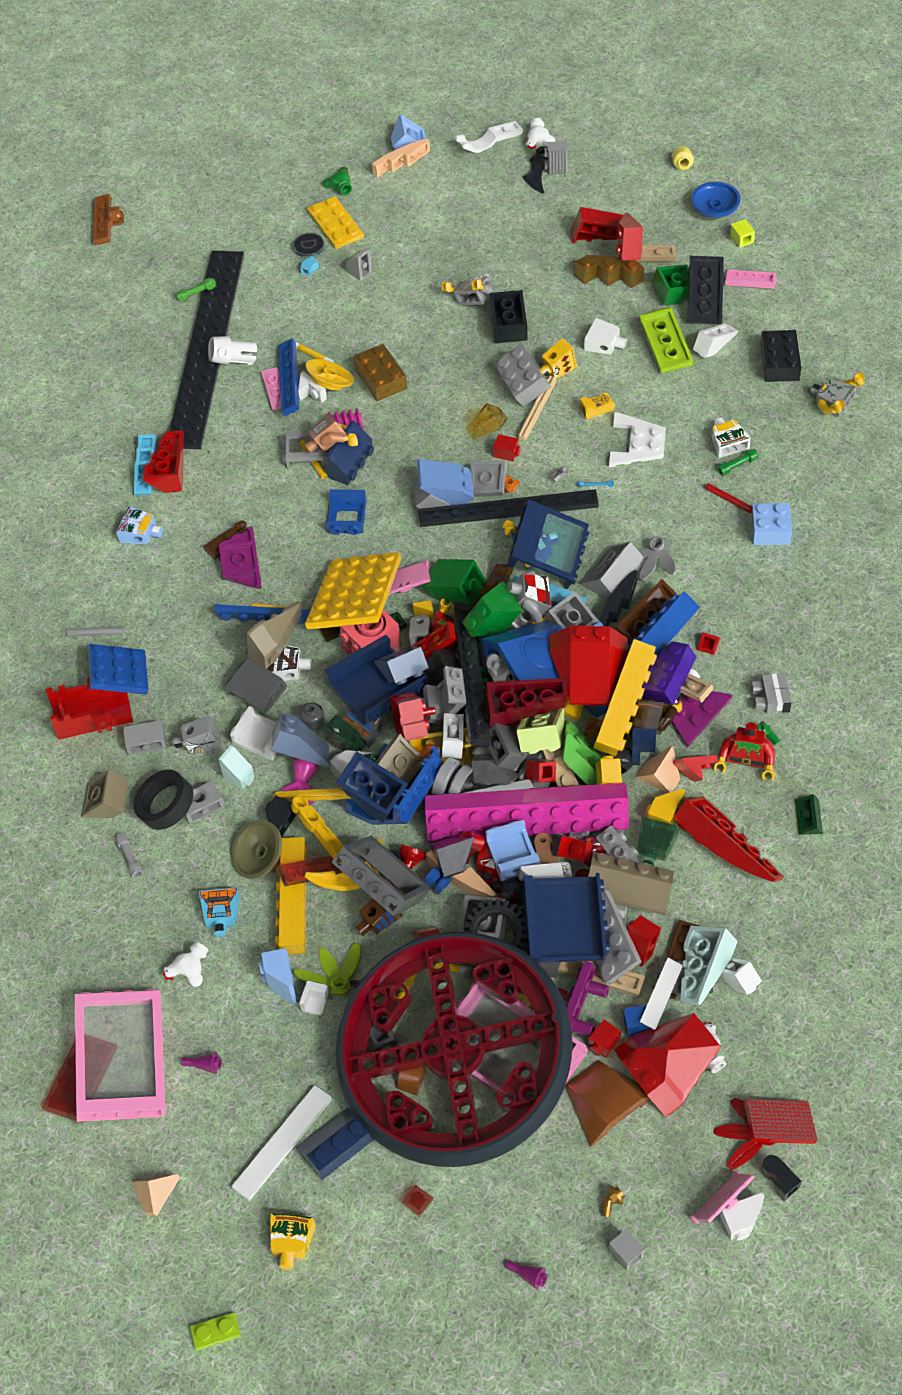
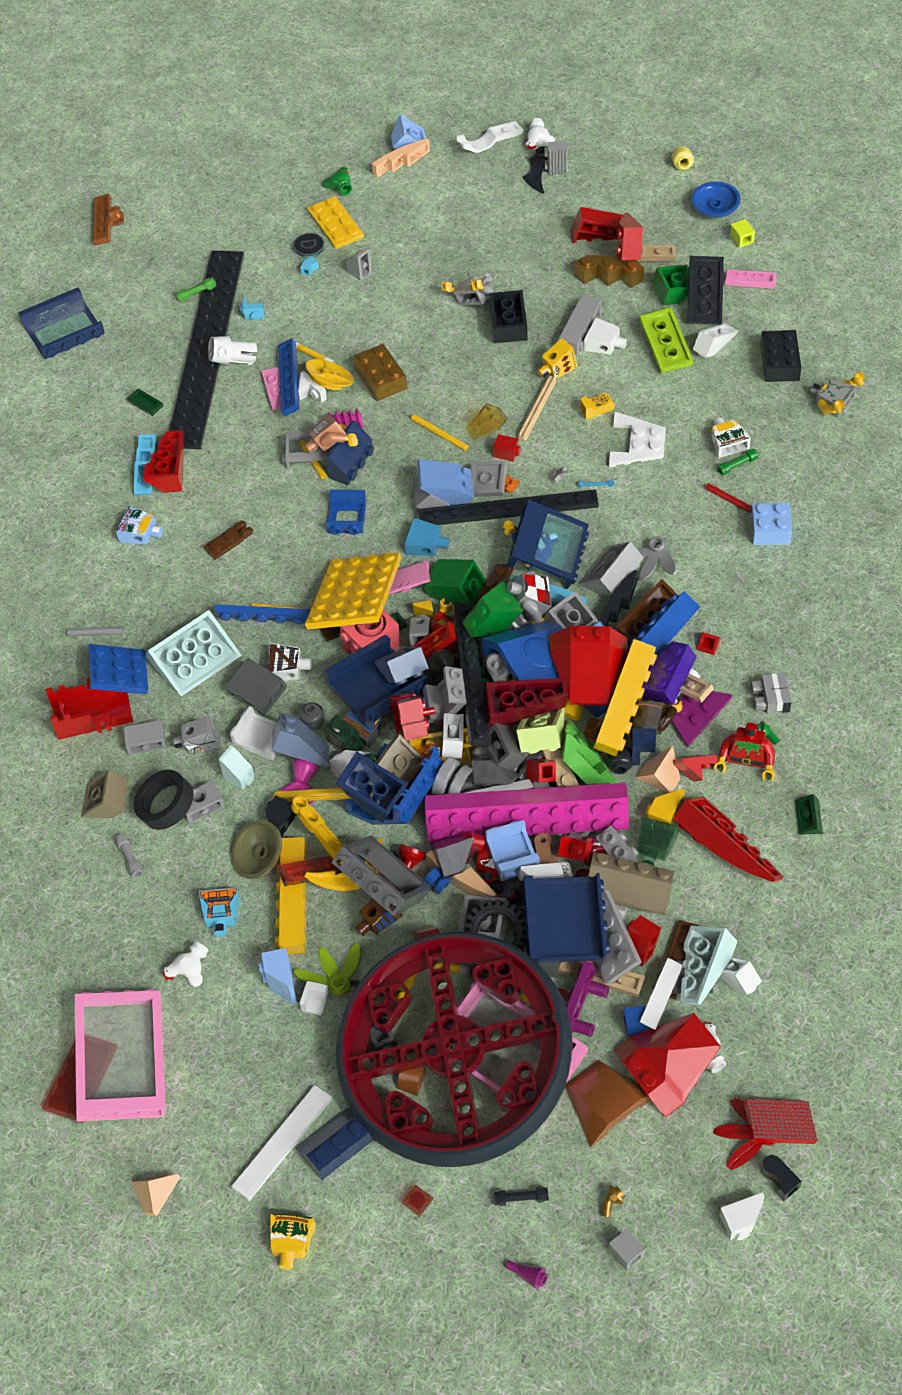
(60, 323): none -> panel
(145, 402): none -> dark green tile
(193, 654): none -> light aqua slope
(207, 1062): magenta cone -> none
(215, 1331): lime plate -> none
(240, 559): magenta wing -> none
(252, 311): none -> medium azure bracket
(269, 637): dark tan wedge -> none
(424, 539): none -> dark azure torso
(439, 432): none -> yellow bar
(522, 375): light grey brick -> none
(539, 1194): none -> black bar
(581, 321): none -> light grey brick
(604, 1039): red brick -> none
(608, 770): yellow brick -> none
(722, 1198): bright pink door -> none

